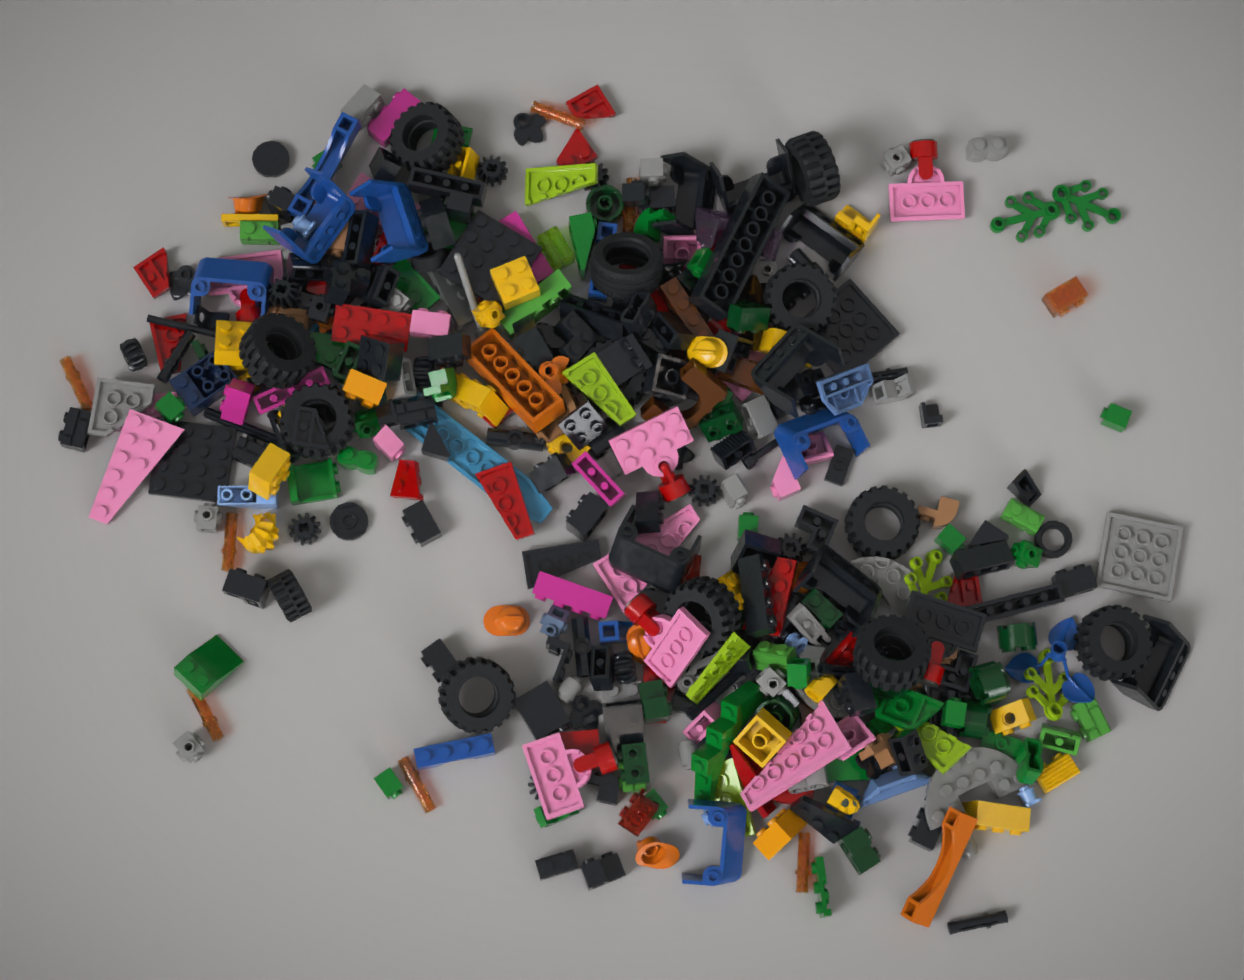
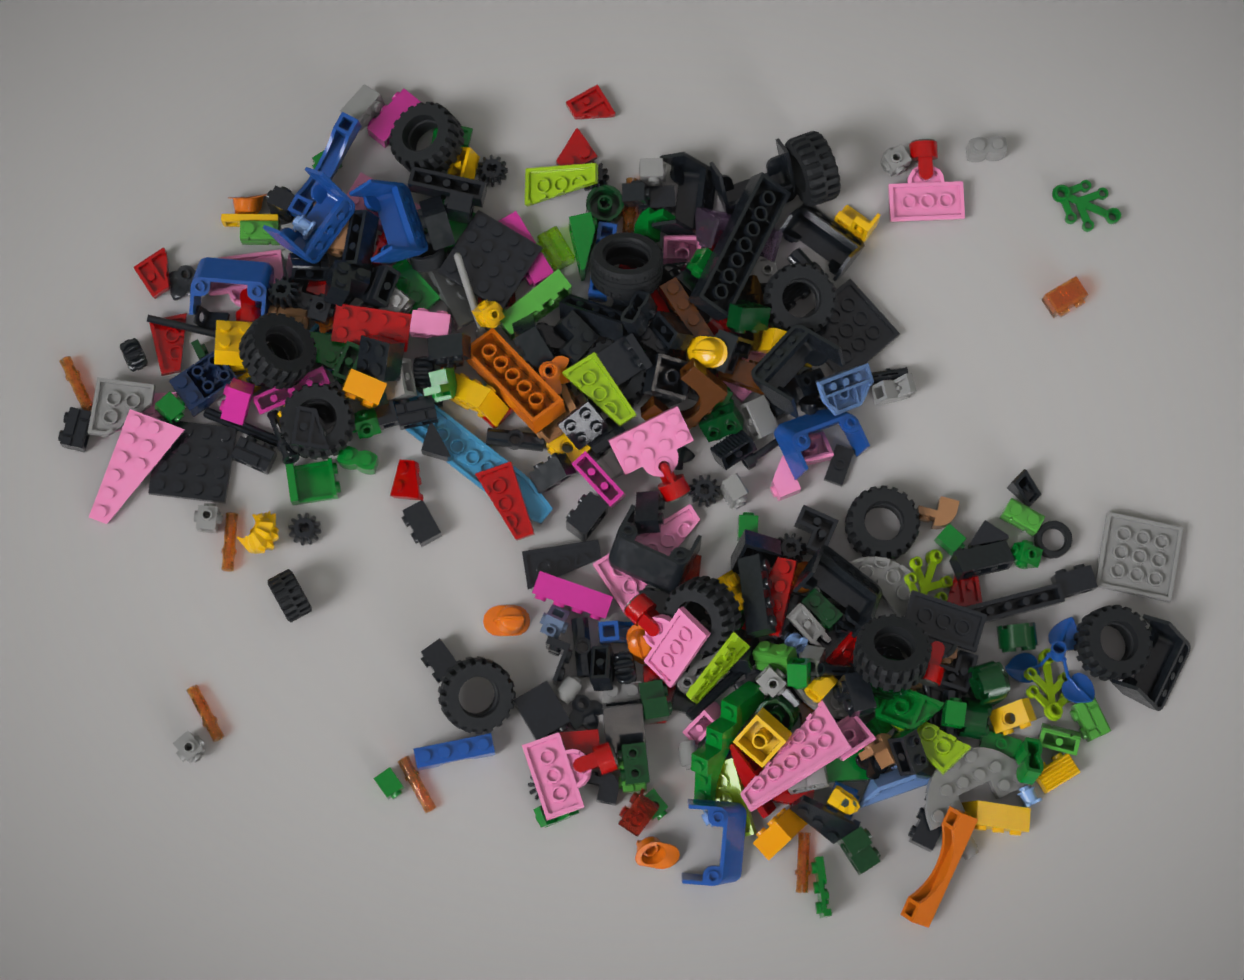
(178, 353): black pin -> none
(207, 667): green slope -> none
(243, 497): light blue slope -> none
(249, 588): black brick -> none
(269, 471): yellow brick -> none
(271, 159): black tile -> none
(349, 521): black tile -> none
(384, 165): black brick -> none
(389, 444): bright pink slope -> none
(515, 282): yellow brick -> none
(531, 130): black plate -> none
(550, 112): clear orange pin -> none
(556, 865): black brick -> none
(602, 871): black brick -> none
(930, 415): black panel -> none
(985, 920): black pin -> none
(1027, 215): green plant -> none
(1115, 417): green brick -> none

